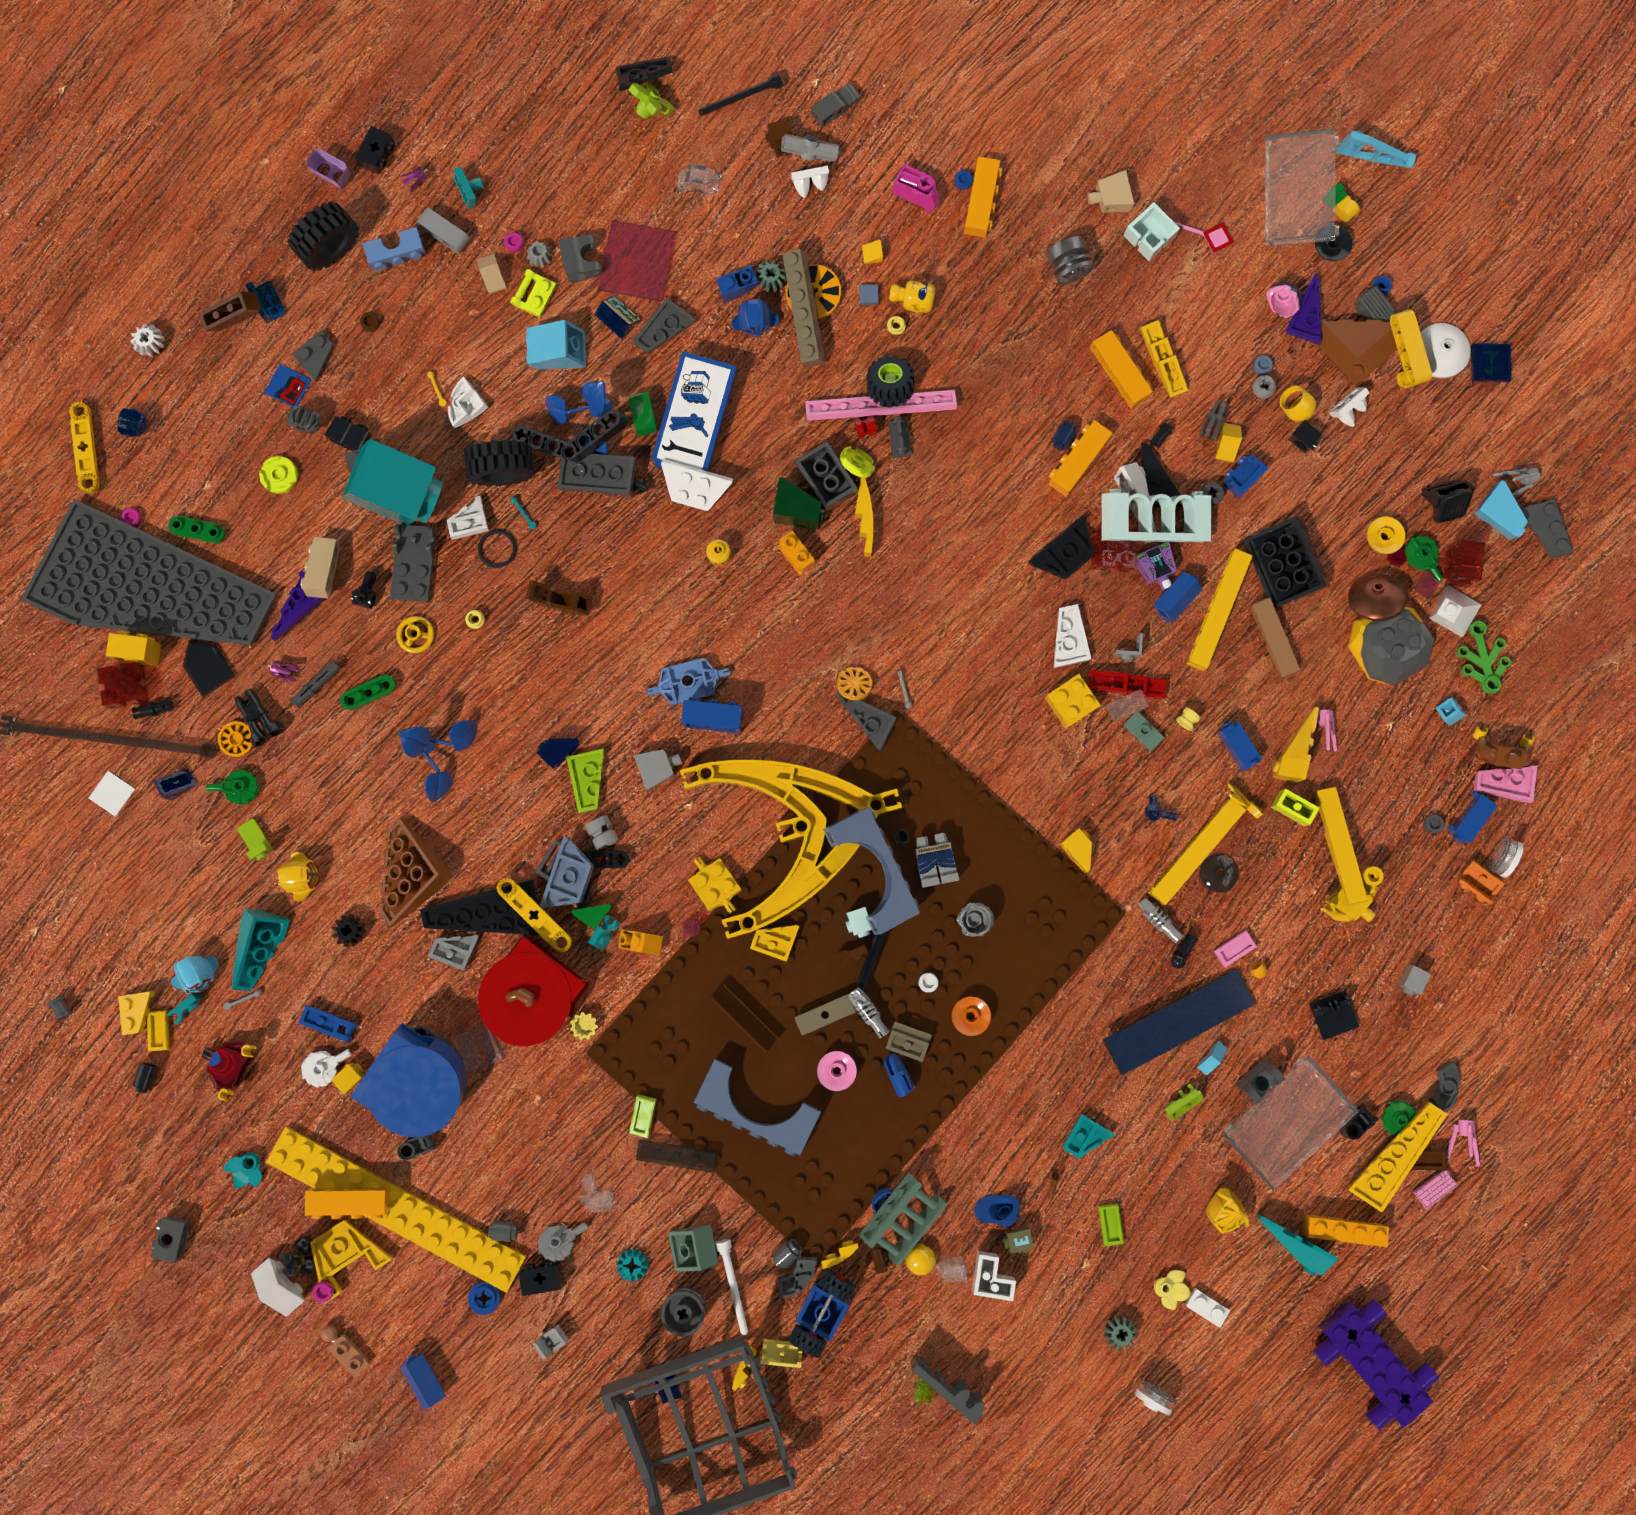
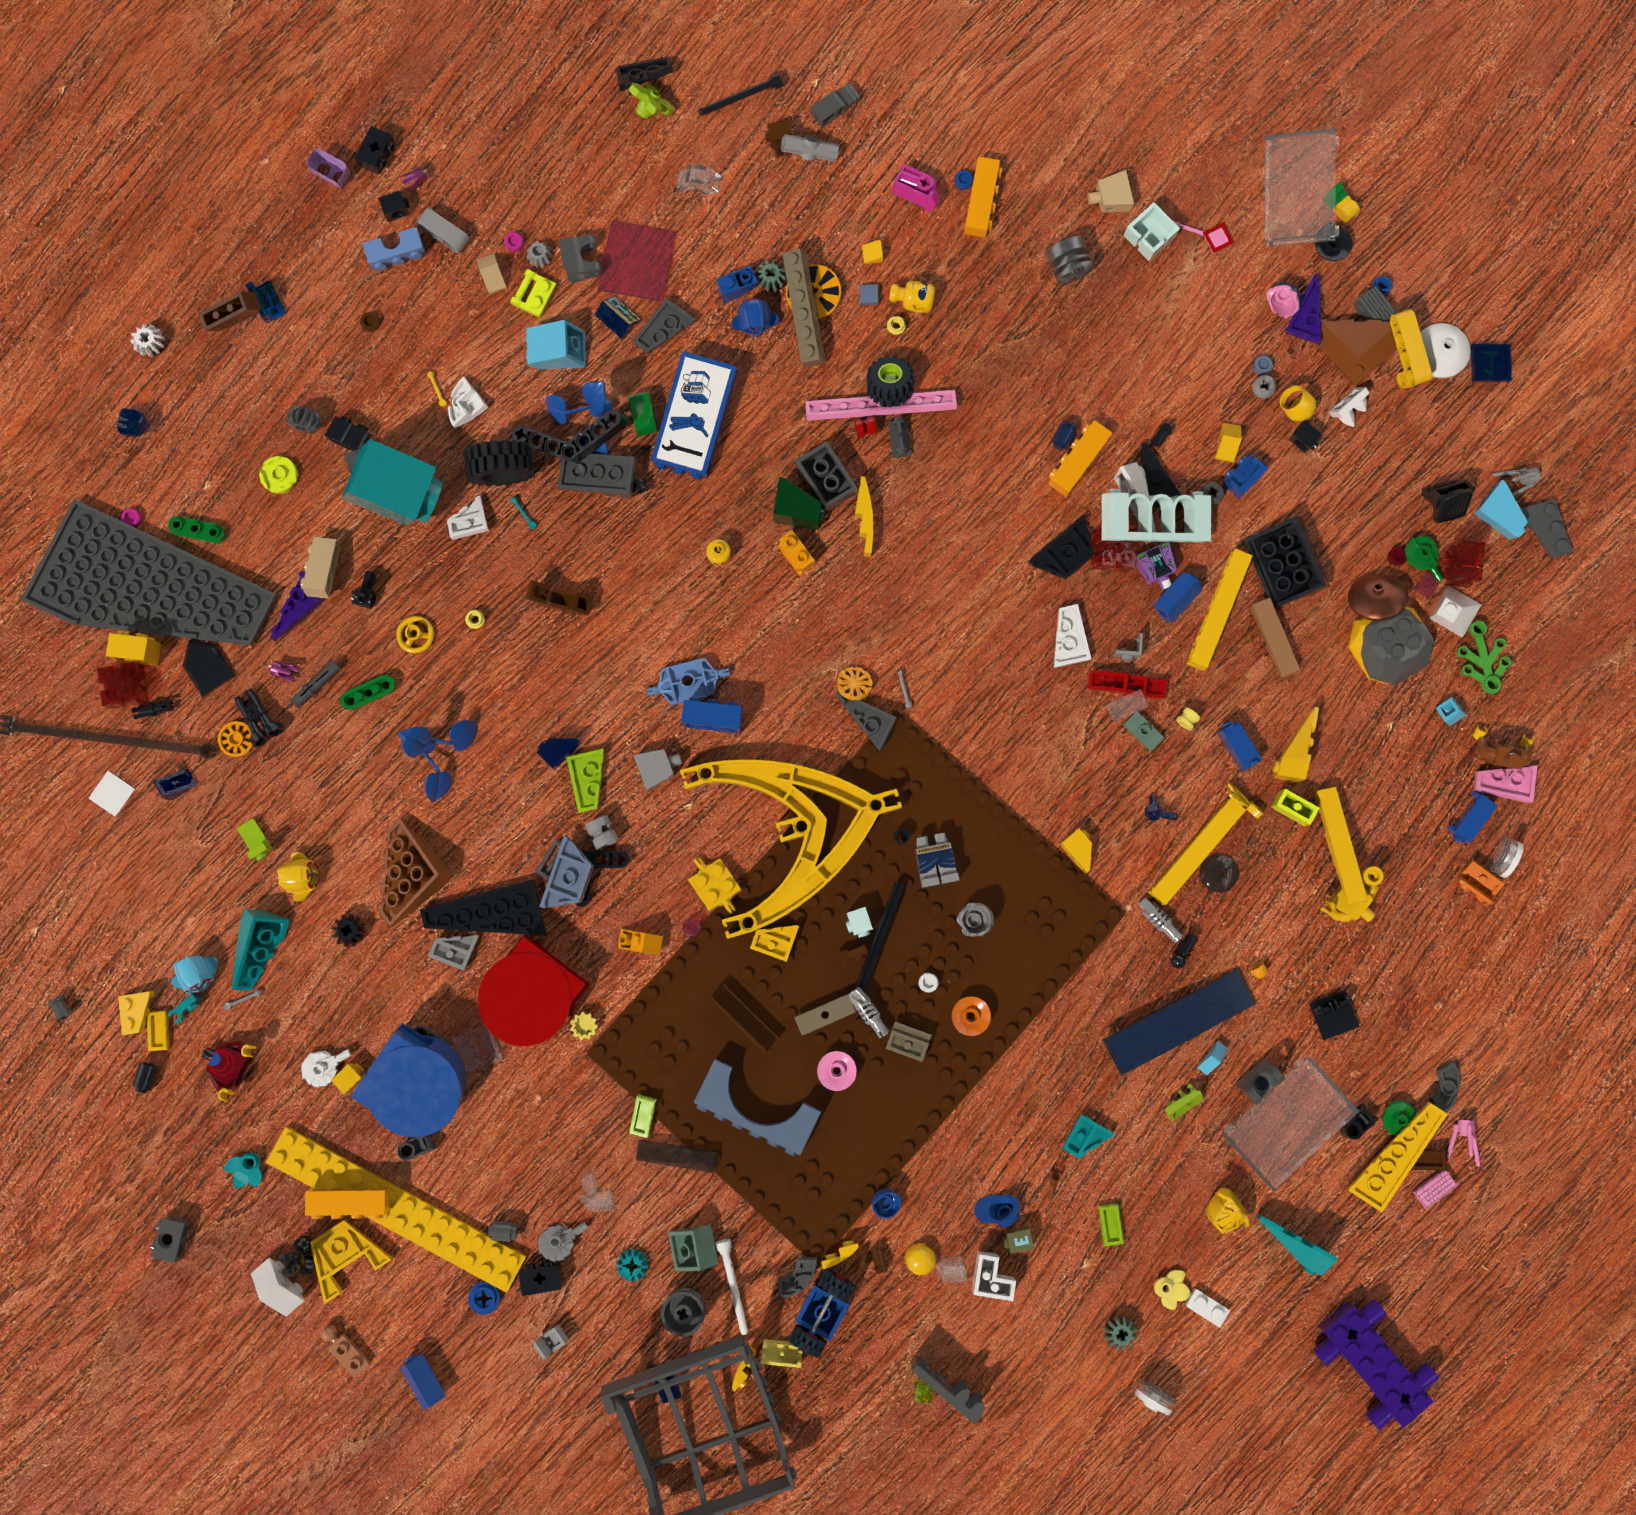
(85, 461): yellow piece -> none
(238, 788): green piece -> none
(287, 386): sticker -> none
(314, 354): dark grey wing -> none
(323, 236): black tyre -> none
(323, 1291): dark pink tile -> none
(327, 1023): blue plate -> none
(394, 206): none -> black brick
(413, 562): dark grey hinge -> none
(466, 187): teal tile -> none
(491, 533): black piece -> none
(522, 995): dark orange arm -> none
(544, 925): yellow piece -> none
(594, 915): green slope -> none
(603, 934): teal plate -> none
(693, 486): white wing -> none
(787, 1253): dark grey brick -> none
(802, 181): white tile -> none
(857, 462): neon yellow tile -> none
(889, 1212): sand green fence -> none
(897, 901): sand blue arch -> none
(898, 1075): blue arm -> none
(1072, 701): yellow brick -> none
(1121, 369): light orange brick -> none
(1163, 359): yellow slope -> none
(1215, 419): dark grey arm -> none
(1235, 948): bright pink tile -> none
(1326, 720): bright pink plant -> none
(1345, 1230): light orange brick -> none
(1357, 140): medium azure plate -> none
(1392, 529): yellow dish -> none
(1413, 980): light grey brick -> none
(1433, 824): dark grey tile -> none

